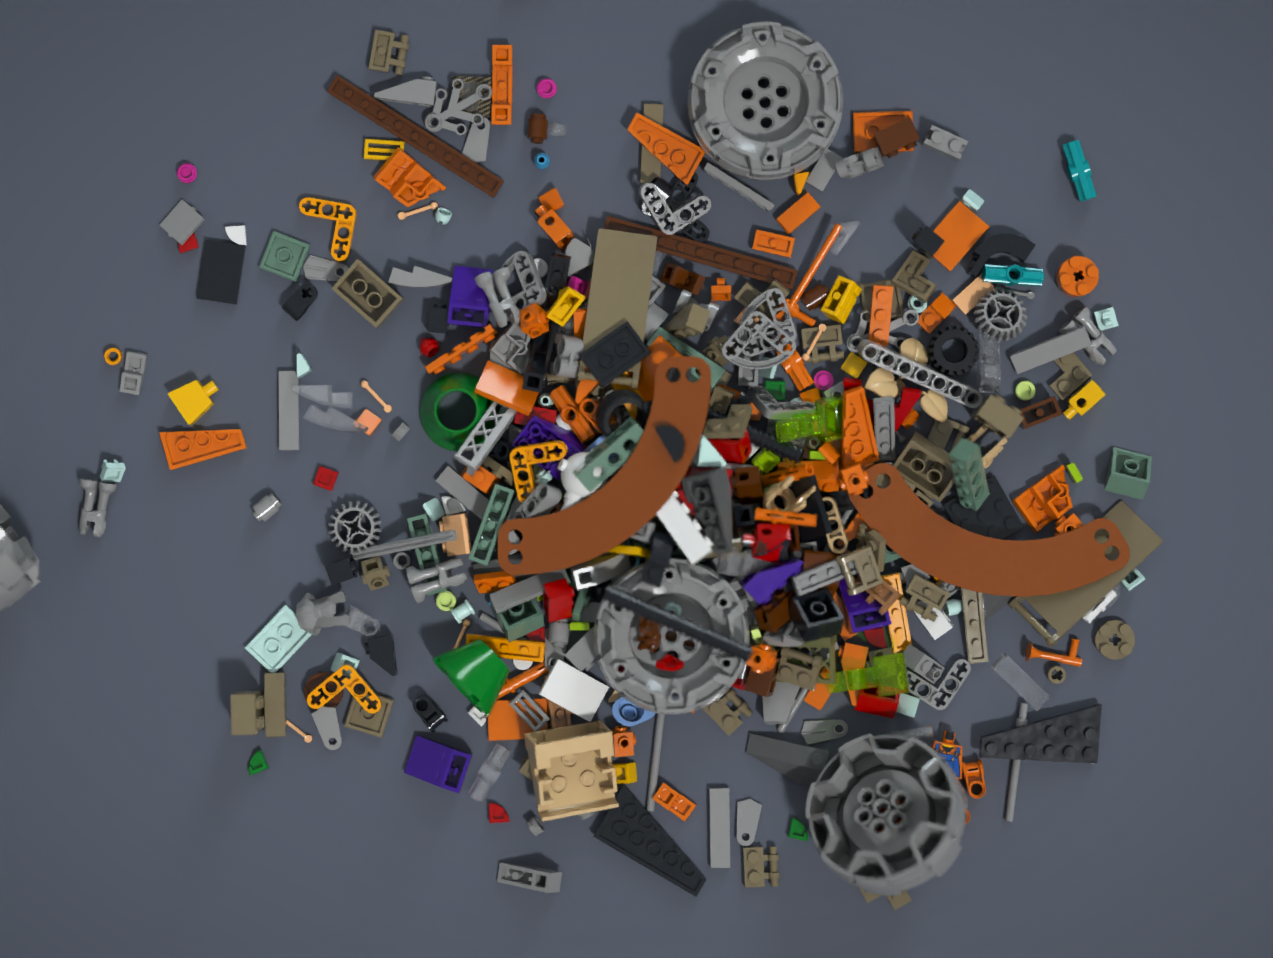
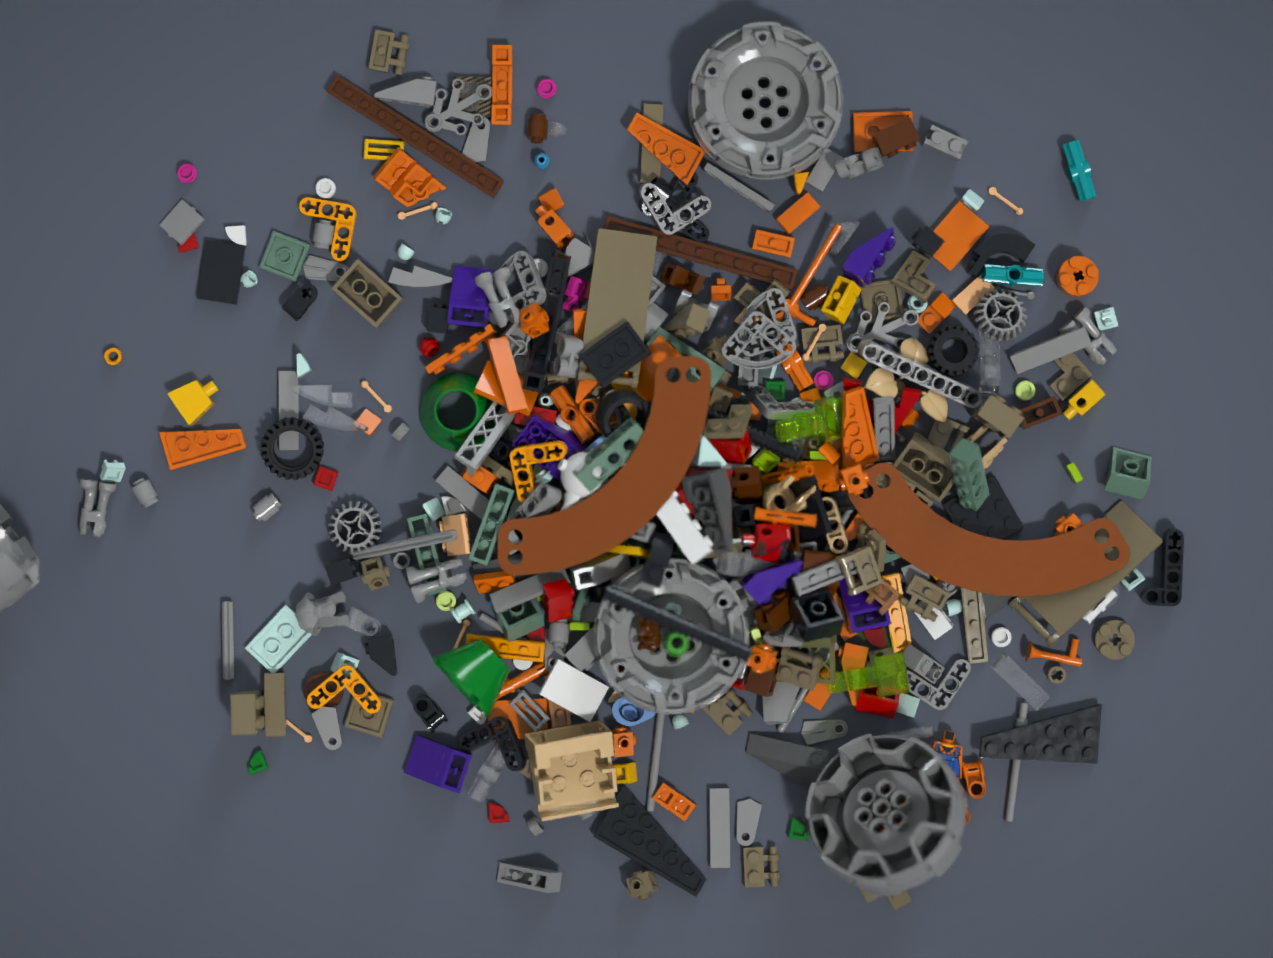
(133, 372): light grey slope -> none
(144, 492): none -> light grey brick
(227, 640): none -> light grey axle
(249, 279): none -> light aqua hinge
(282, 469): none -> black tyre
(323, 234): none -> light grey brick
(325, 188): none -> white tile
(405, 252): none -> light aqua hinge
(501, 737): none -> black beam
(507, 375): none -> orange tile
(565, 305): yellow slope -> none
(642, 885): none -> dark tan brick
(667, 643): none -> bright green plant
(669, 663): red tile -> none
(673, 441): black tile -> none
(679, 721): none -> light aqua hinge
(867, 257): none -> dark purple slope
(880, 314): orange plate -> none
(992, 191): none -> light nougat hinge
(1001, 637): none -> white tile
(1045, 500): orange slope -> none
(1166, 568): none -> black beam

